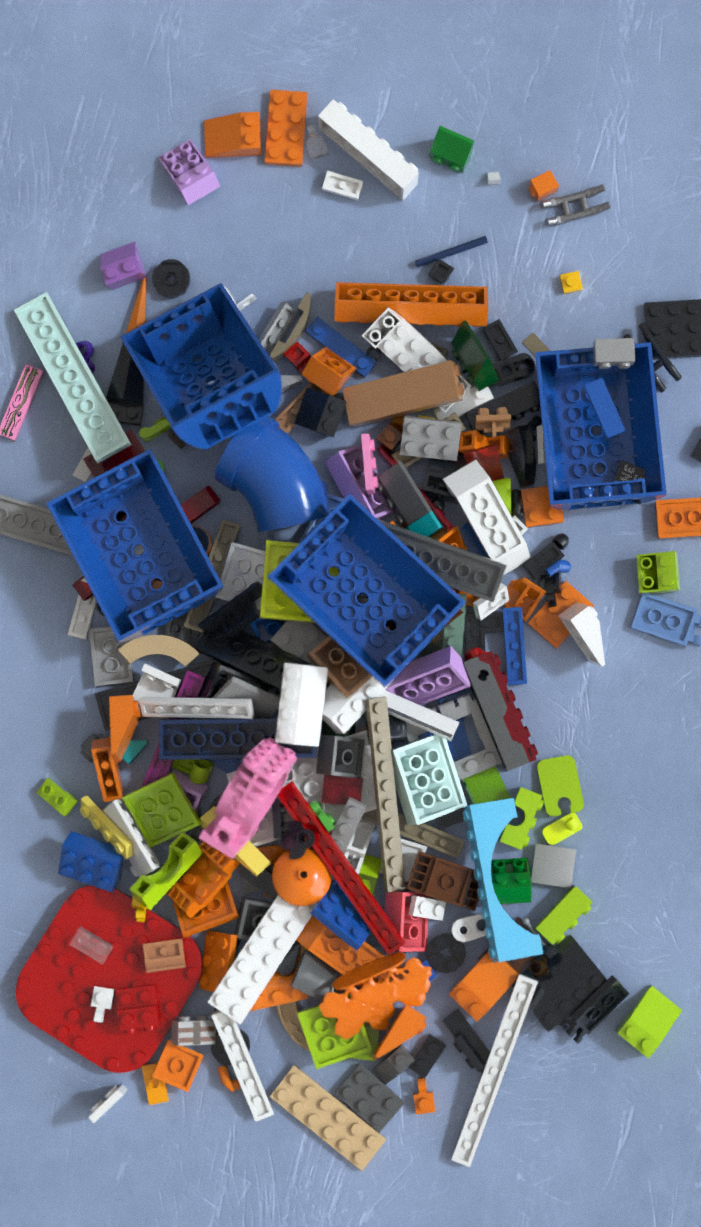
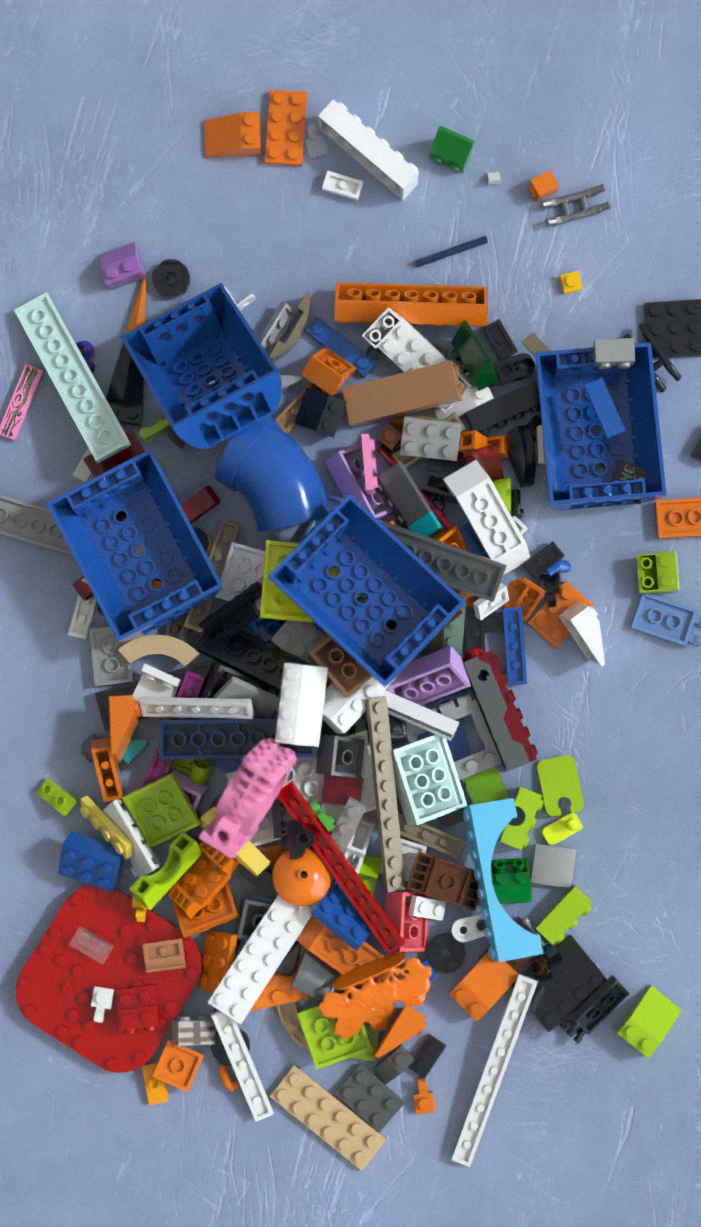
(111, 1098): white plate -> none
(189, 172): lavender slope -> none
(298, 357): red slope -> none
(441, 271): black plate -> none
(467, 1041): black bracket -> none
(493, 423): medium nougat hips -> none
(537, 508): orange plate -> none
(561, 541): black hinge -> none

